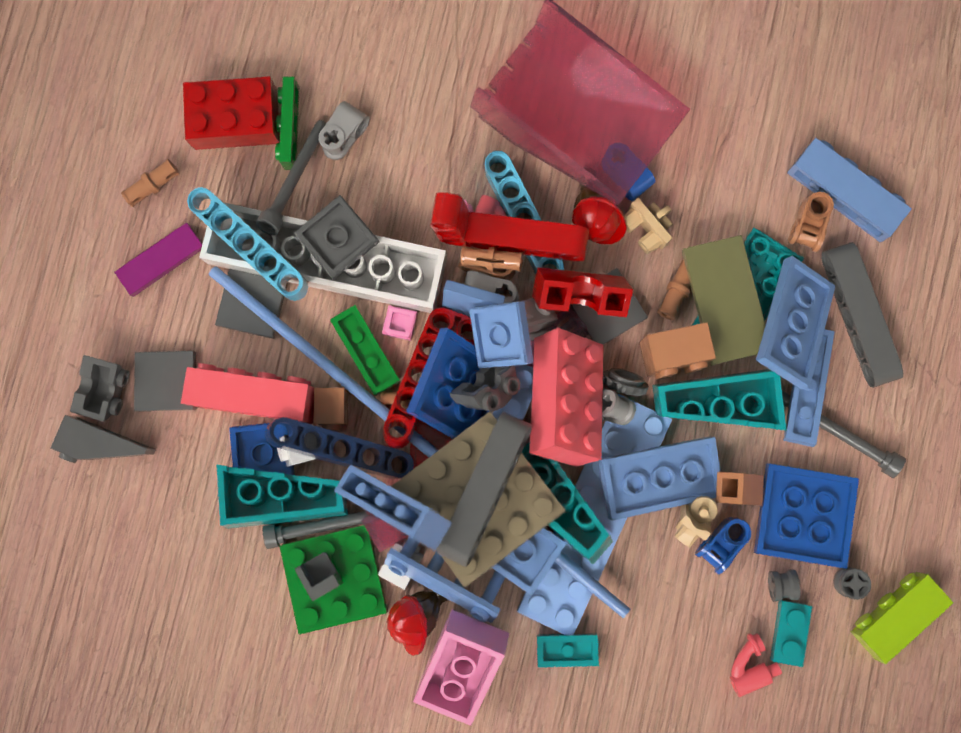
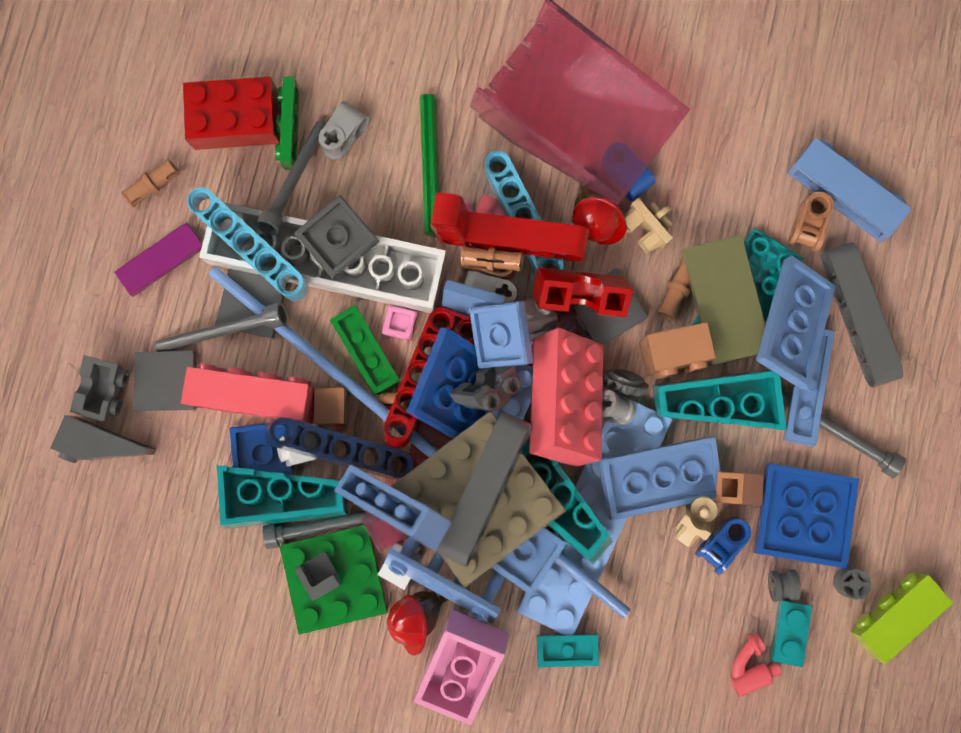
(273, 316): none -> dark grey piece
(429, 157): none -> green axle

